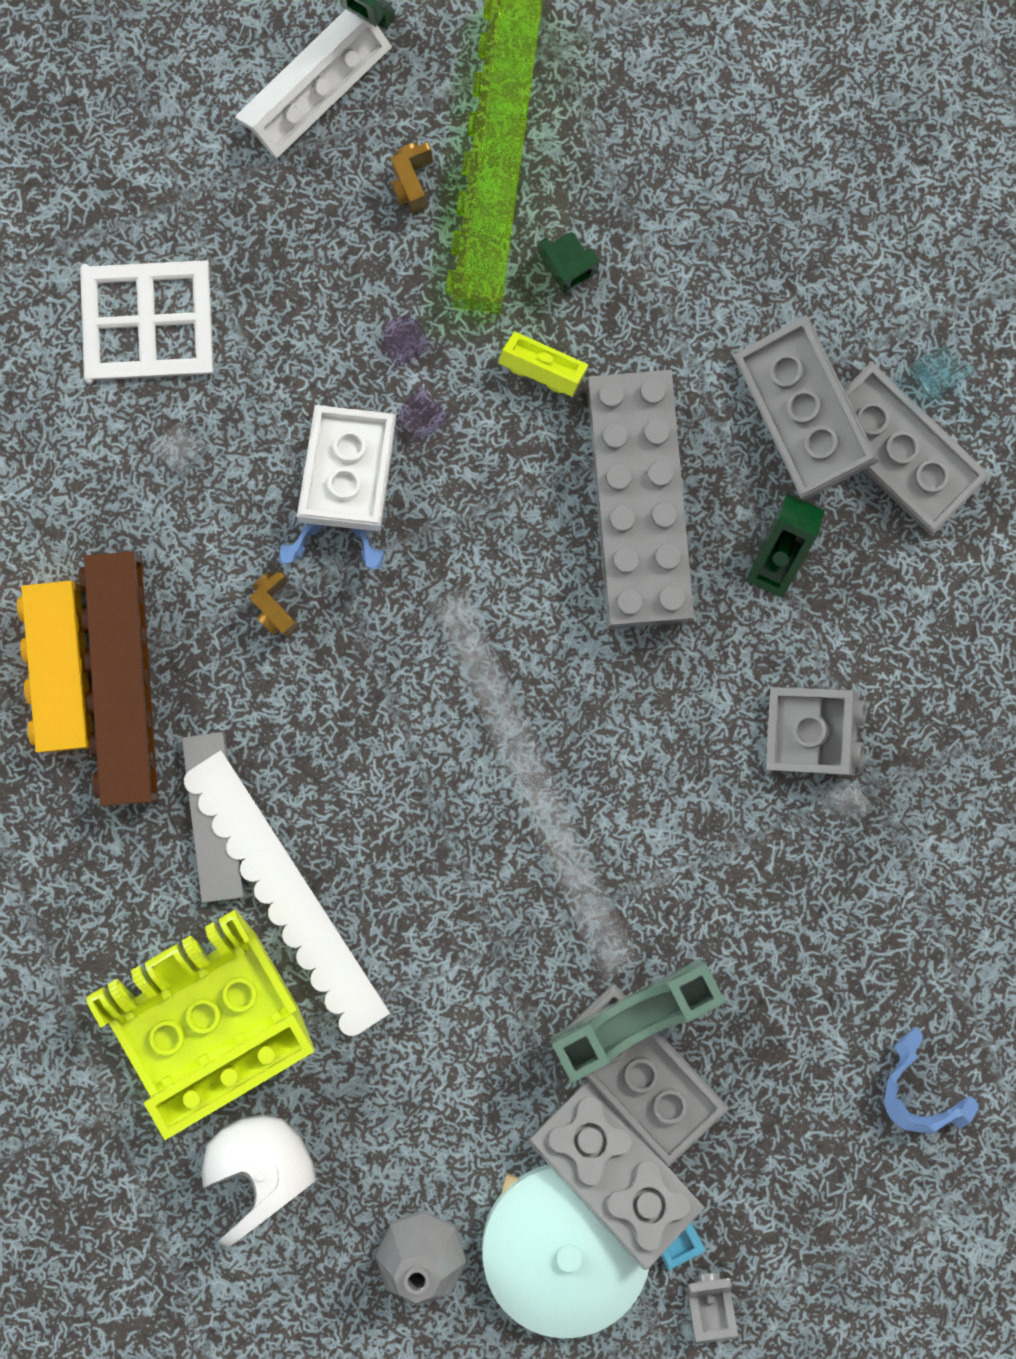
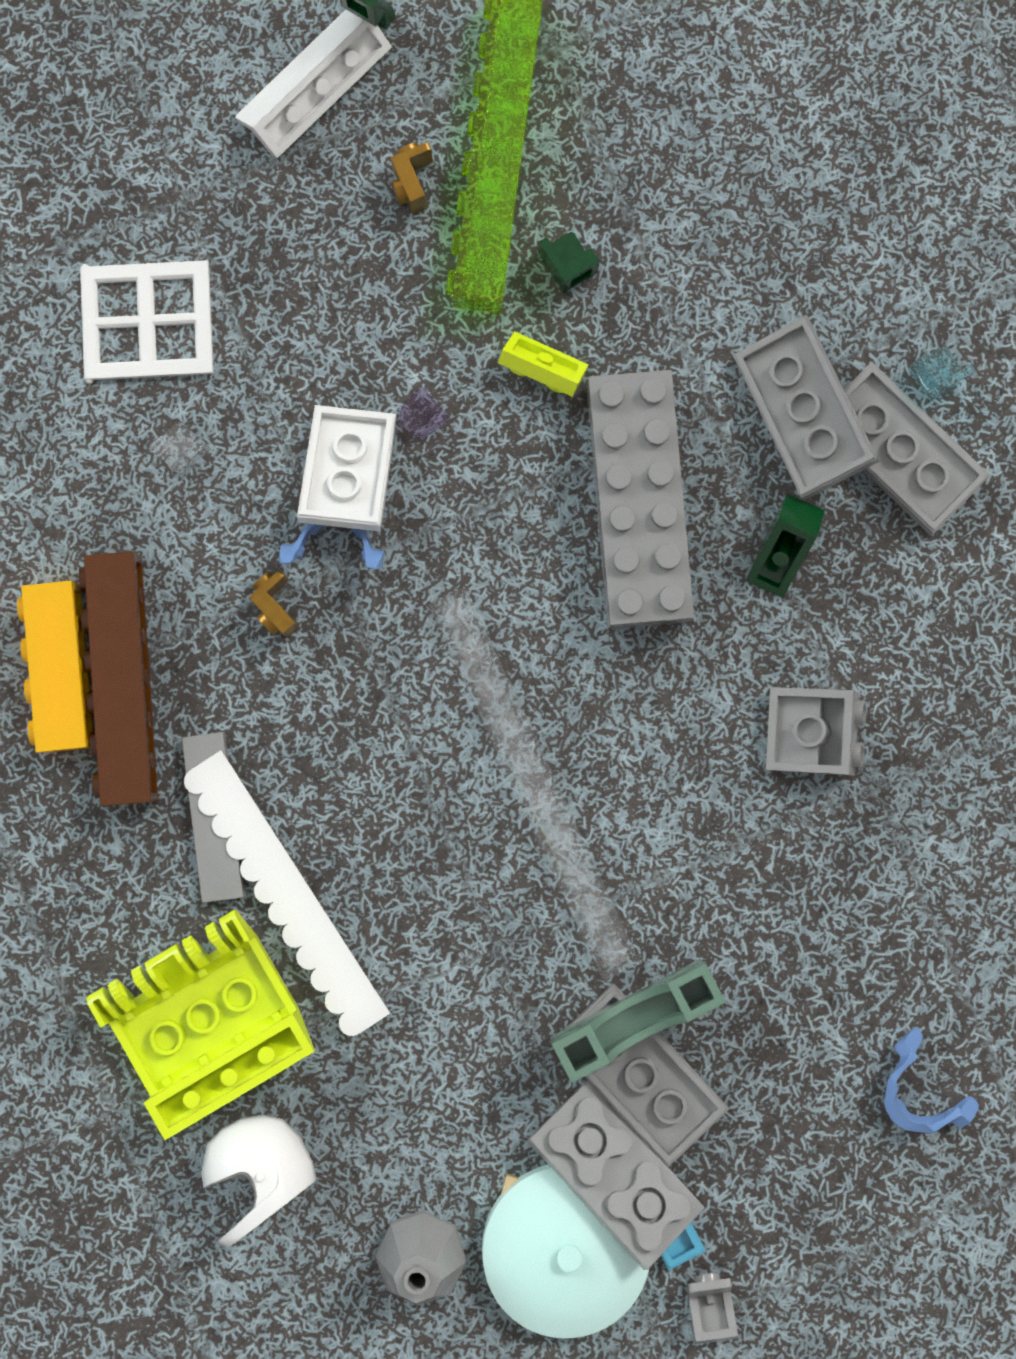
(405, 339): clear purple tile -> none
(845, 802): clear slope -> none

